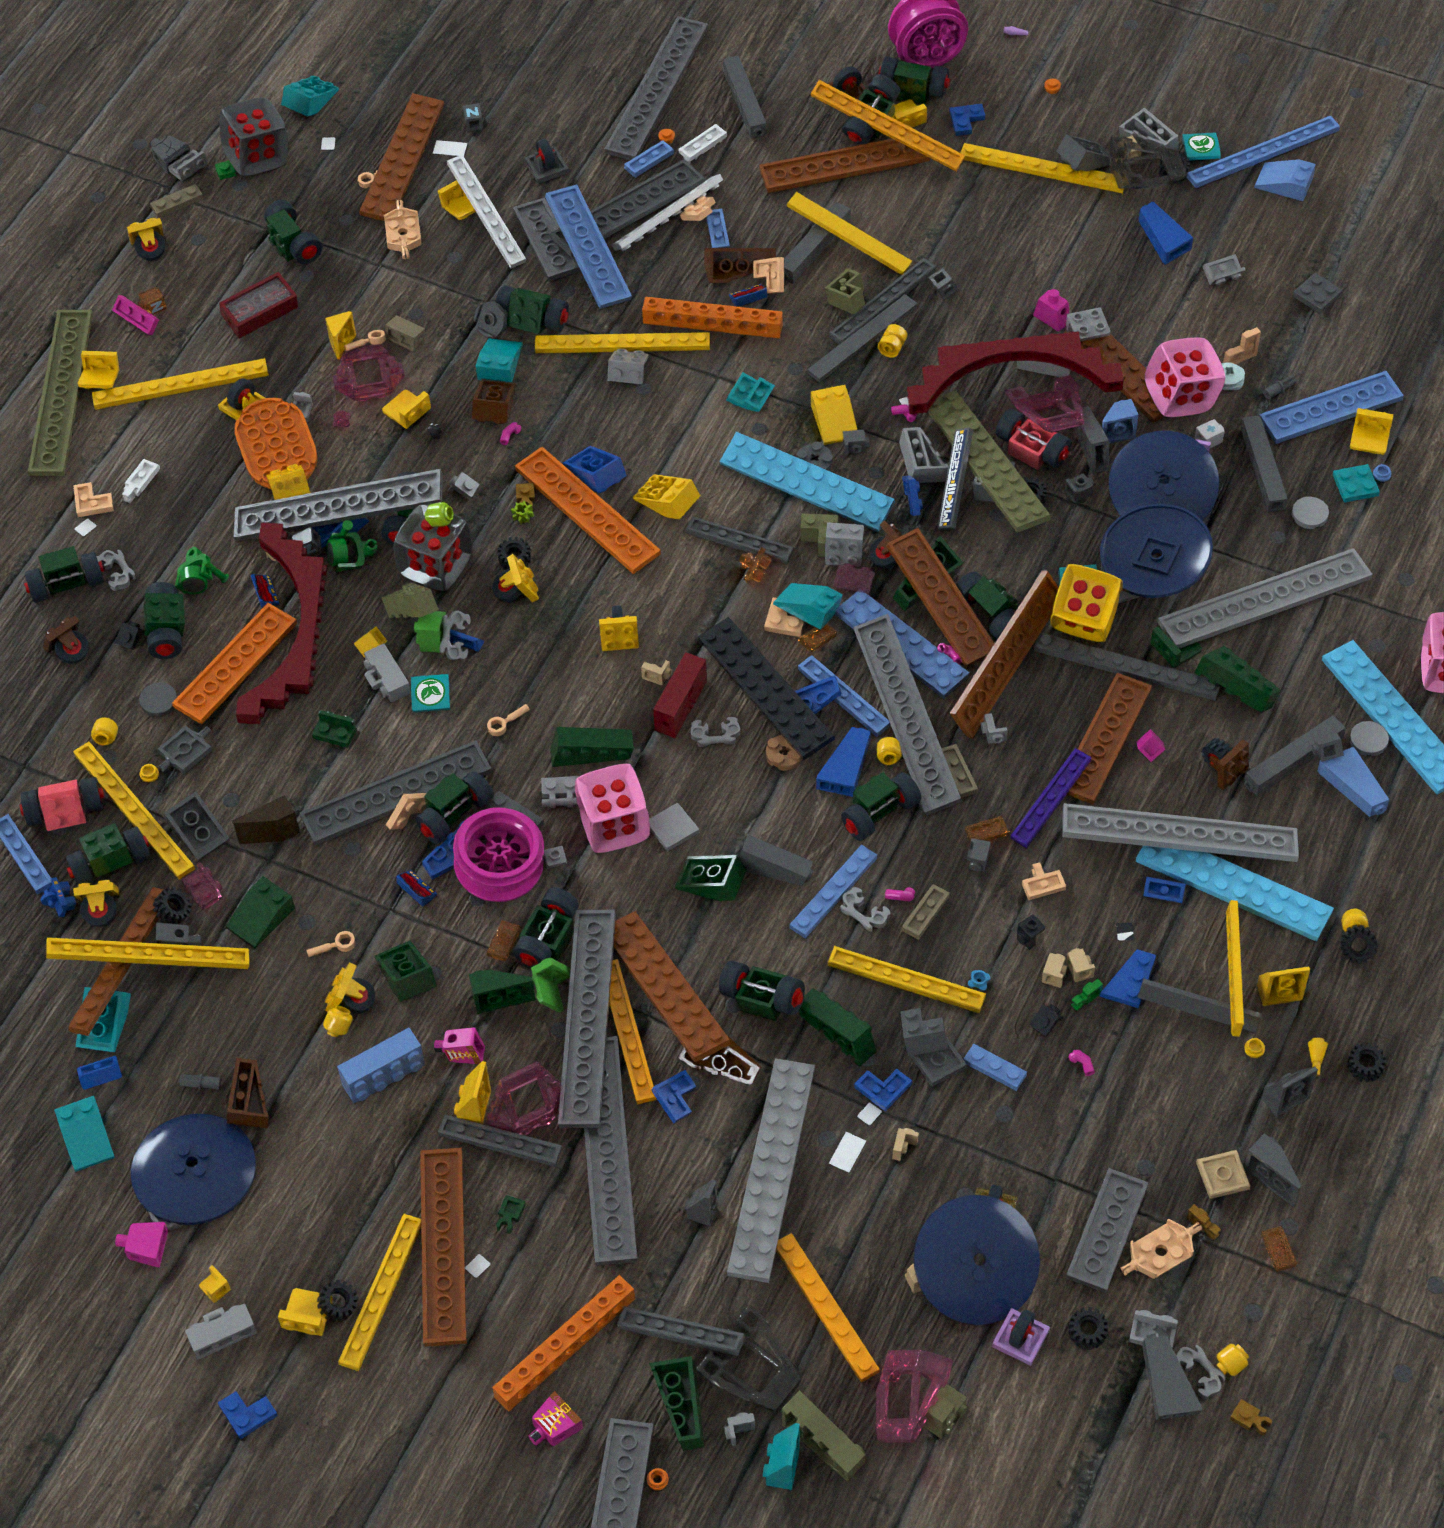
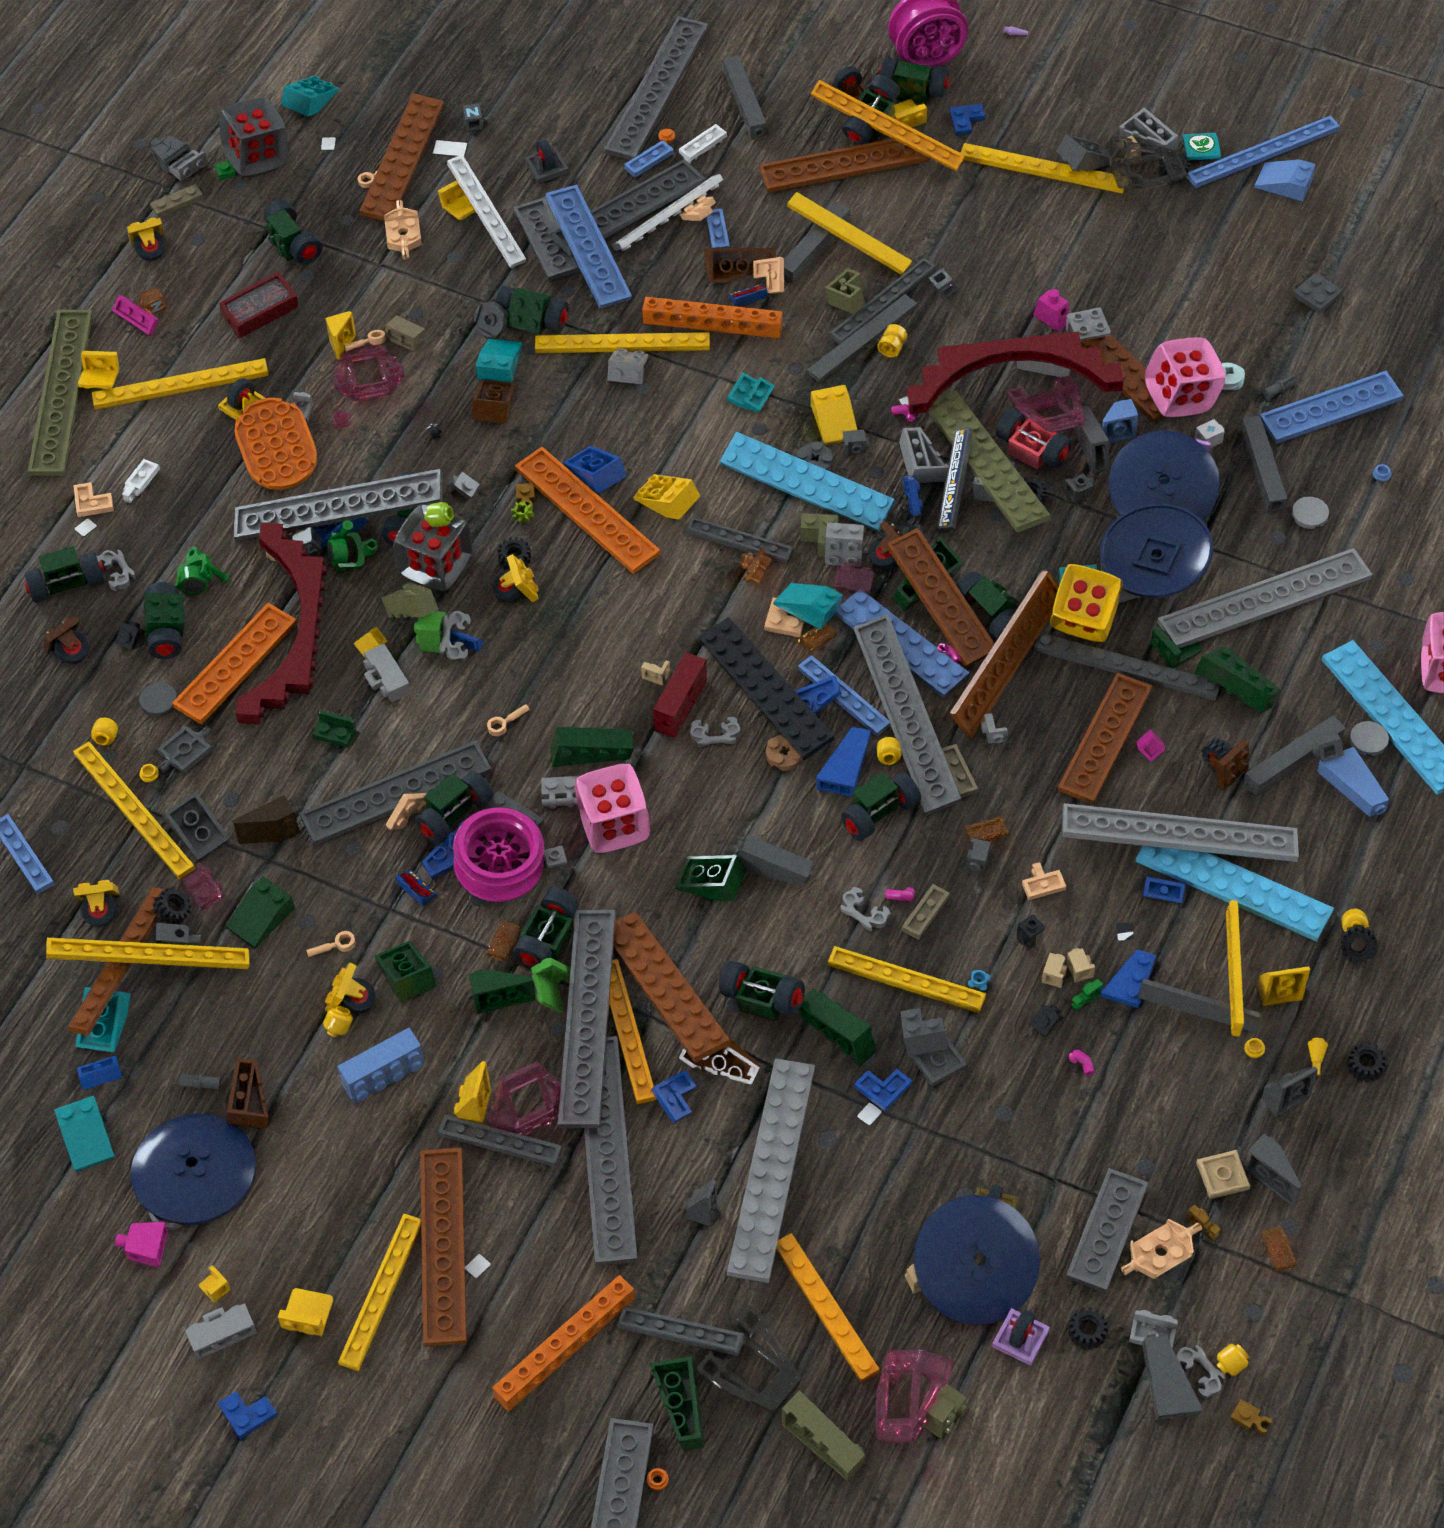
(55, 897): blue hips -> none
(62, 803): brick -> none
(106, 852): brick -> none
(264, 590): slope -> none
(288, 482): yellow bracket -> none
(329, 1309): black tyre -> none
(407, 407): yellow bracket -> none
(430, 693): slope -> none
(462, 1046): dark pink torso -> none
(510, 1211): dark green plate -> none
(513, 427): dark pink arm -> none
(554, 1421): torso -> none
(618, 631): yellow plate -> none
(673, 827): light grey tile -> none
(739, 1423): light grey bracket -> none
(783, 1458): teal slope -> none
(833, 891): medium blue plate -> none
(847, 1152): white sticker -> none
(903, 1138): tan bracket -> none
(995, 1067): medium blue plate -> none
(1050, 798): dark purple tile -> none
(1052, 86): orange plate -> none
(1164, 233): blue slope -> none
(1223, 269): light grey bracket -> none
(1247, 349): light nougat plate -> none
(1356, 483): teal plate -> none
(1371, 431): yellow bracket -> none

